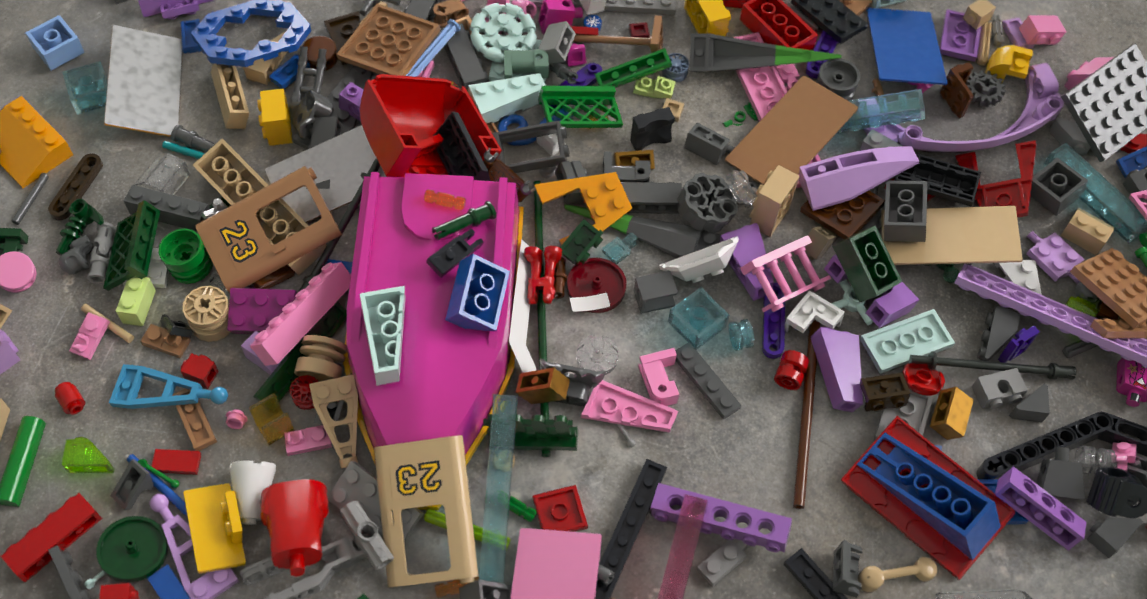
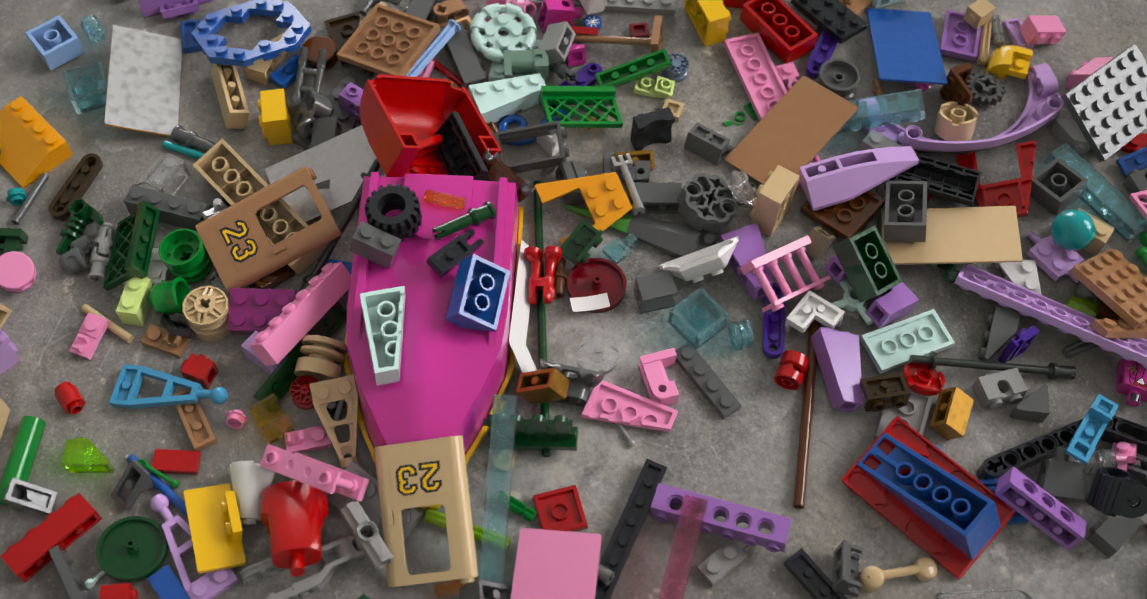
(16, 196): none -> teal plate
(29, 496): none -> slope
(93, 28): none -> clear light blue brick
(169, 296): none -> green helmet
(314, 472): none -> bright pink fence
(375, 244): none -> dark grey brick
(390, 199): none -> black tyre
(445, 71): none -> red piece
(623, 166): none -> light grey hinge
(722, 53): dark grey plate -> none
(956, 122): none -> tan brick
(1073, 230): none -> teal piece
(1091, 428): none -> dark azure slope

